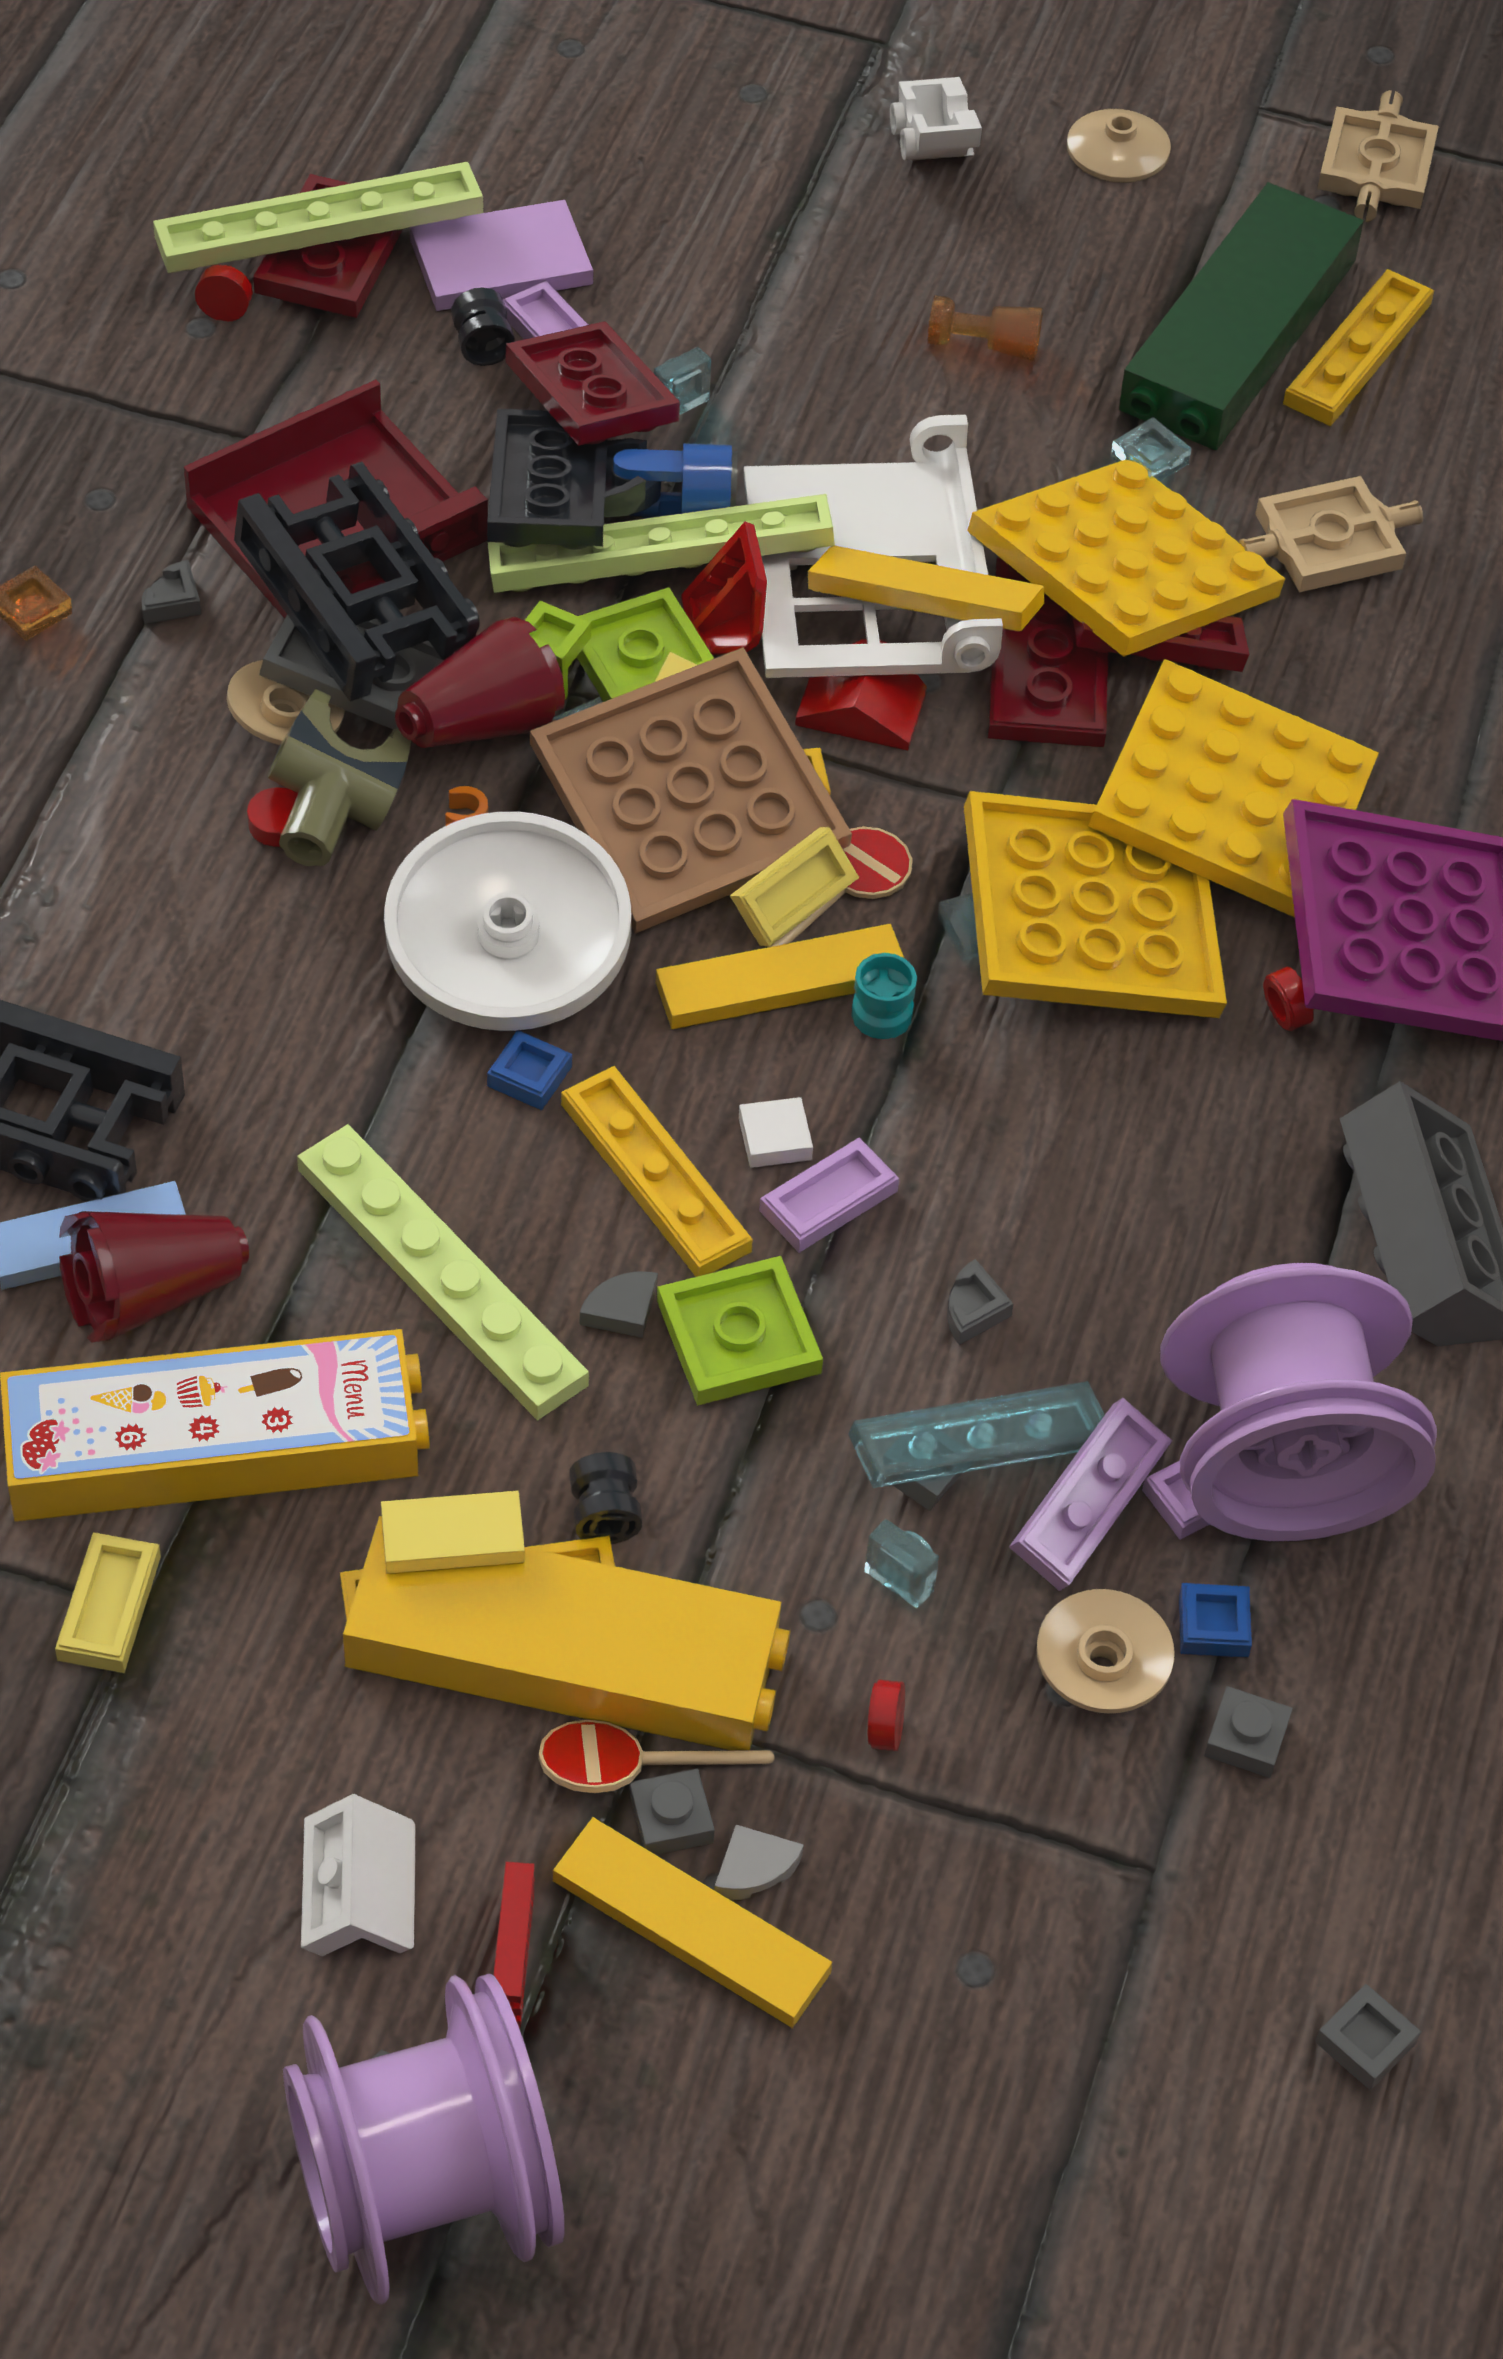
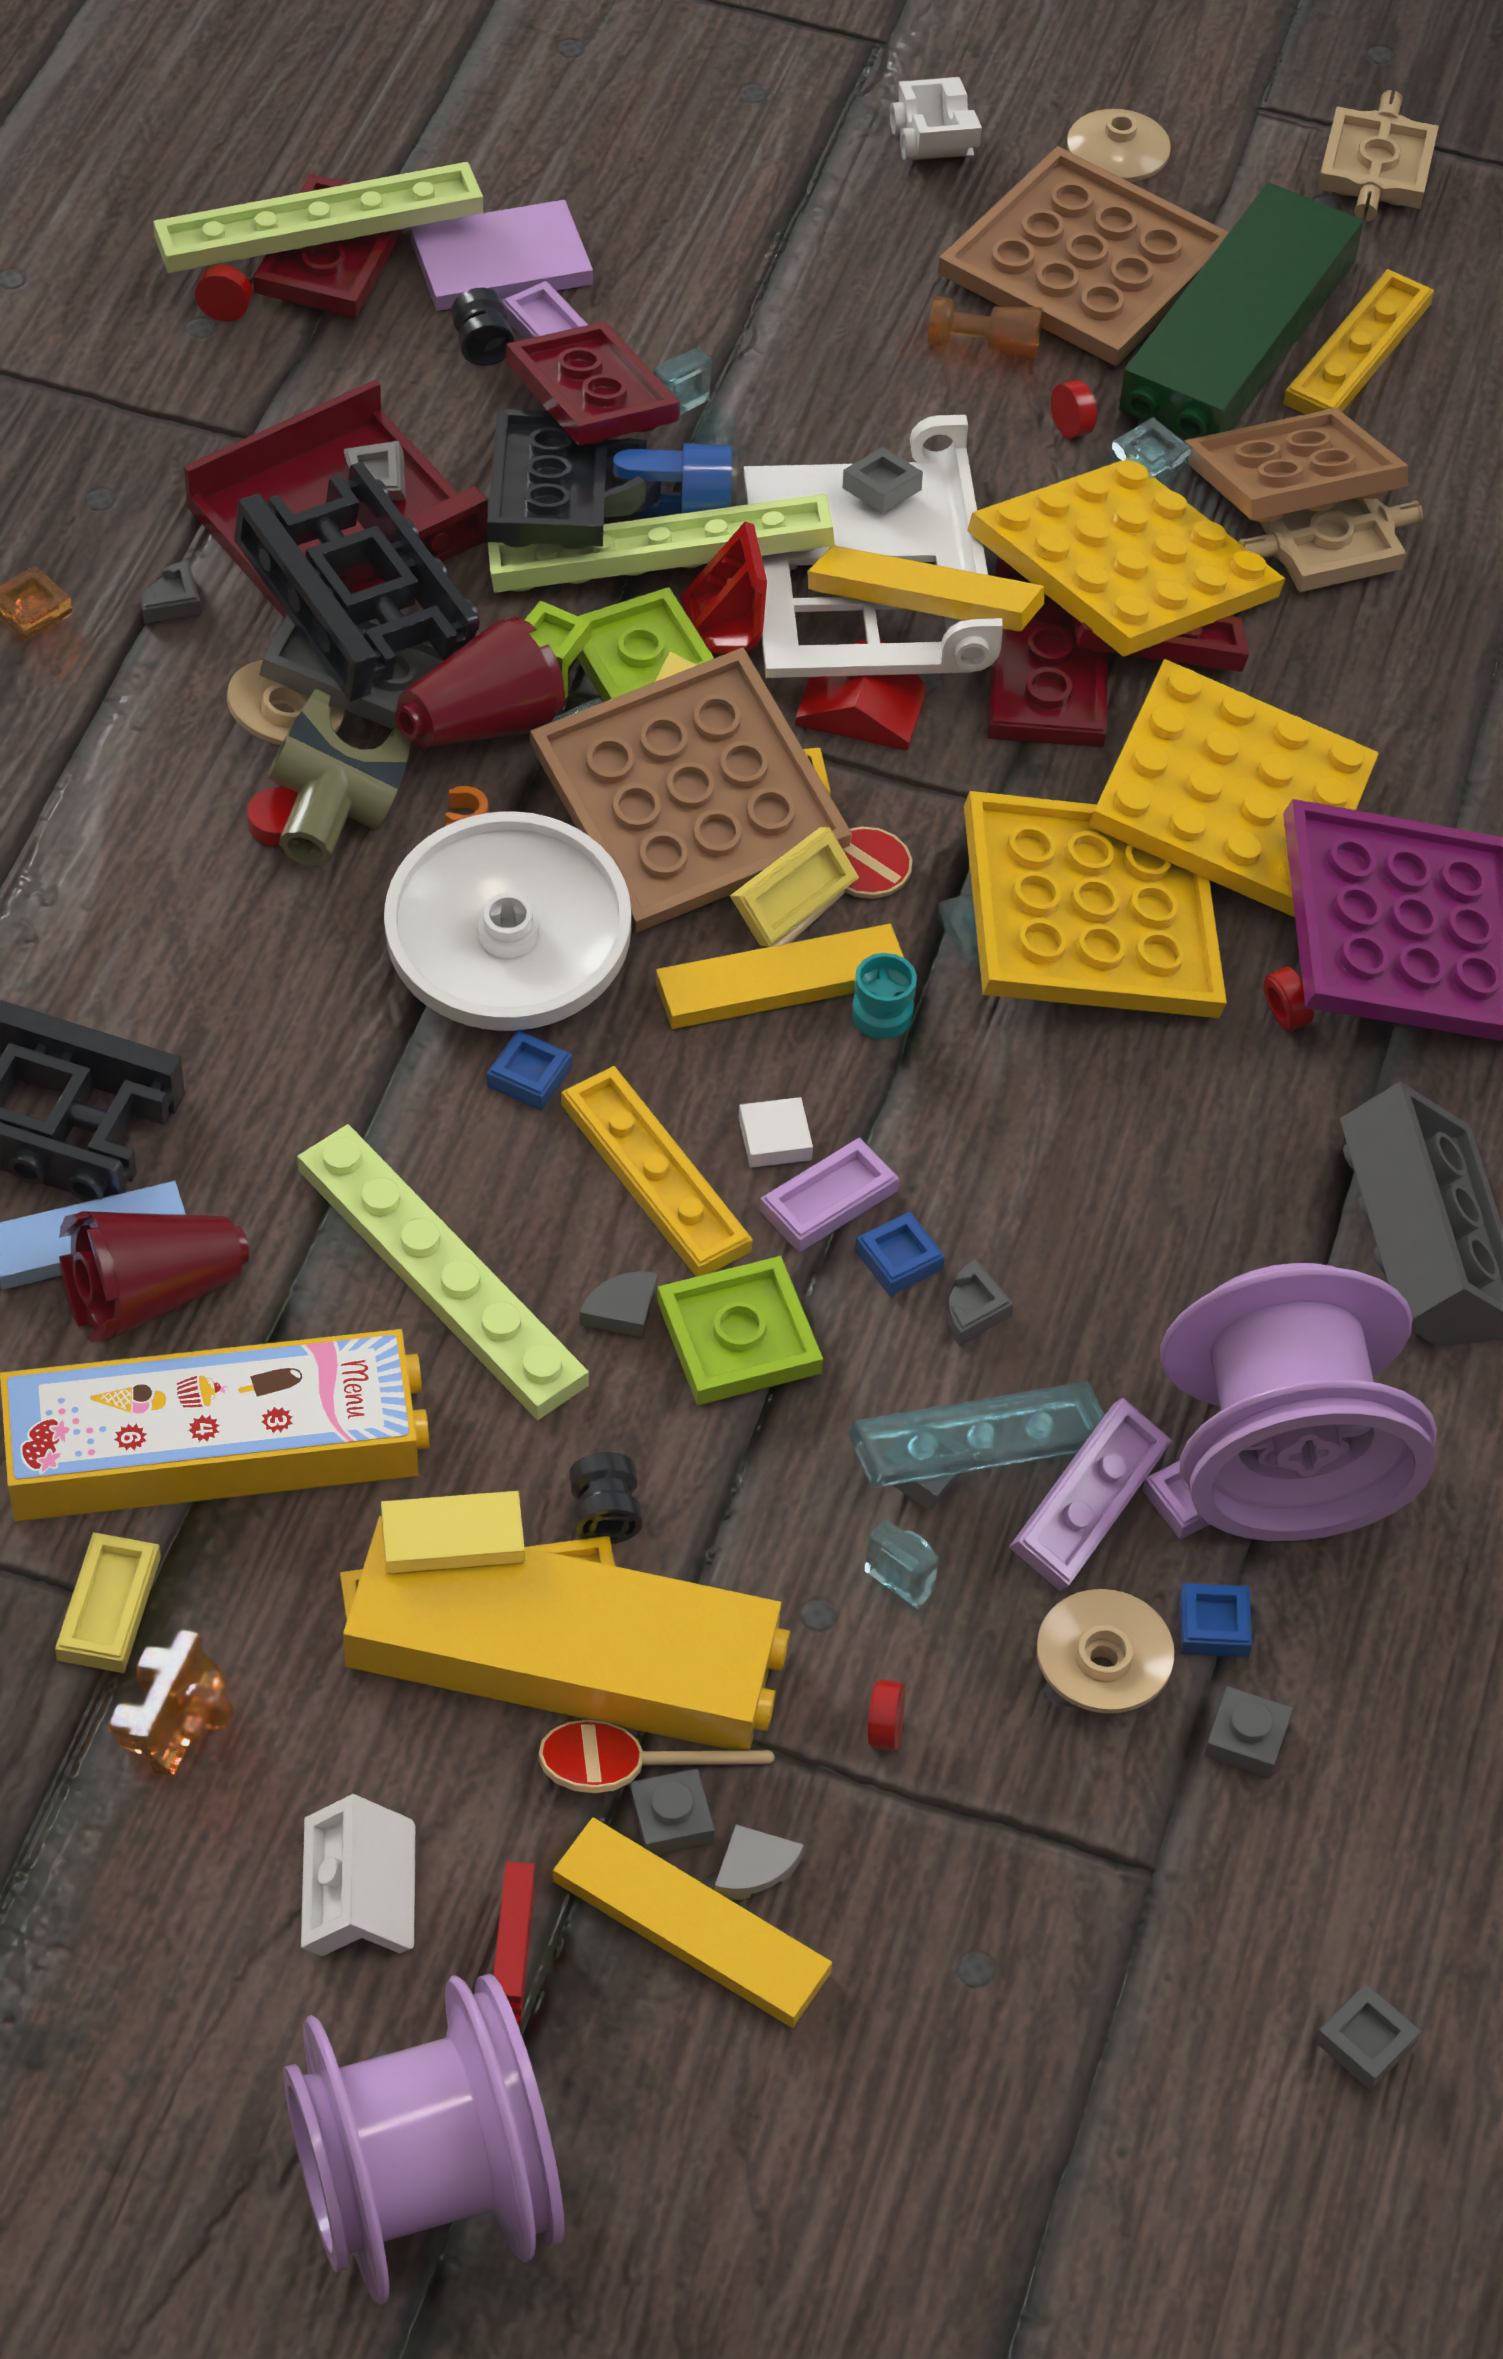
(180, 1703): none -> clear orange hips
(384, 462): none -> light grey tile
(882, 479): none -> dark grey plate
(899, 1253): none -> blue tile
(1073, 409): none -> red tile
(1085, 250): none -> medium nougat plate
(1296, 464): none -> medium nougat plate

